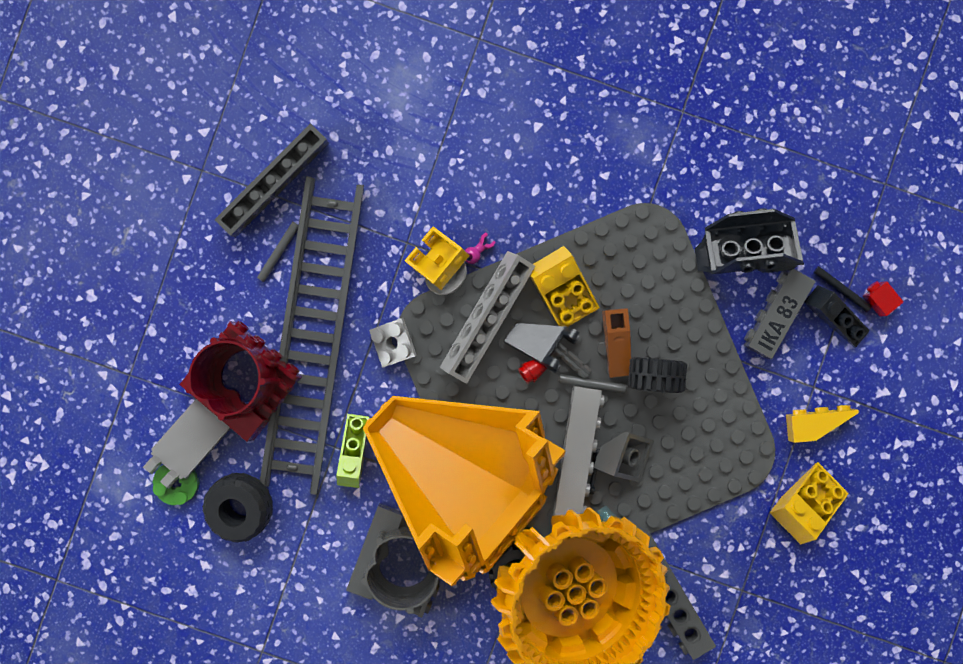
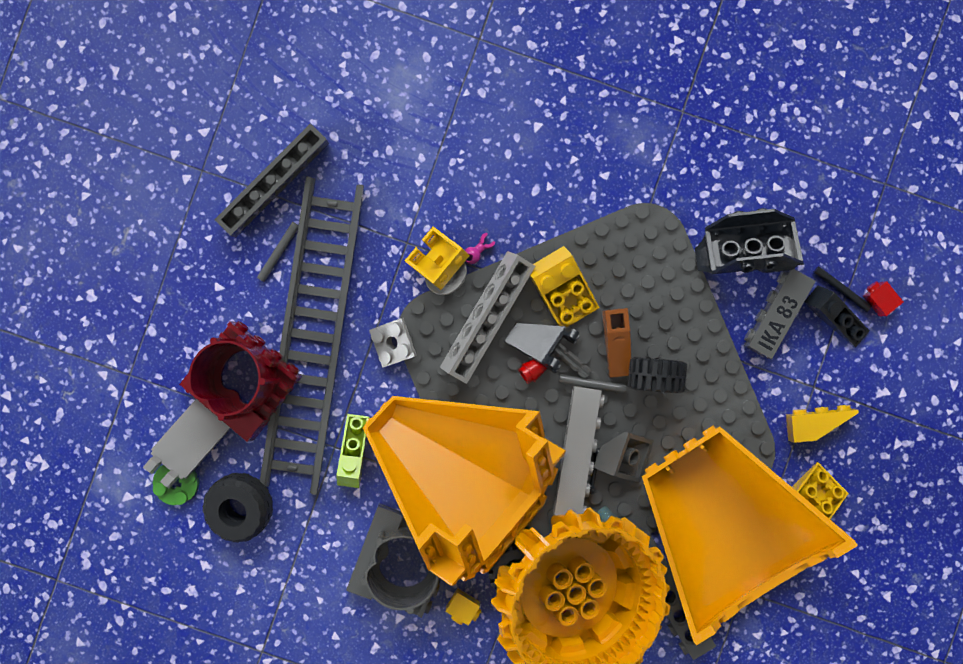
(463, 607): none -> yellow brick
(732, 528): none -> light orange cone

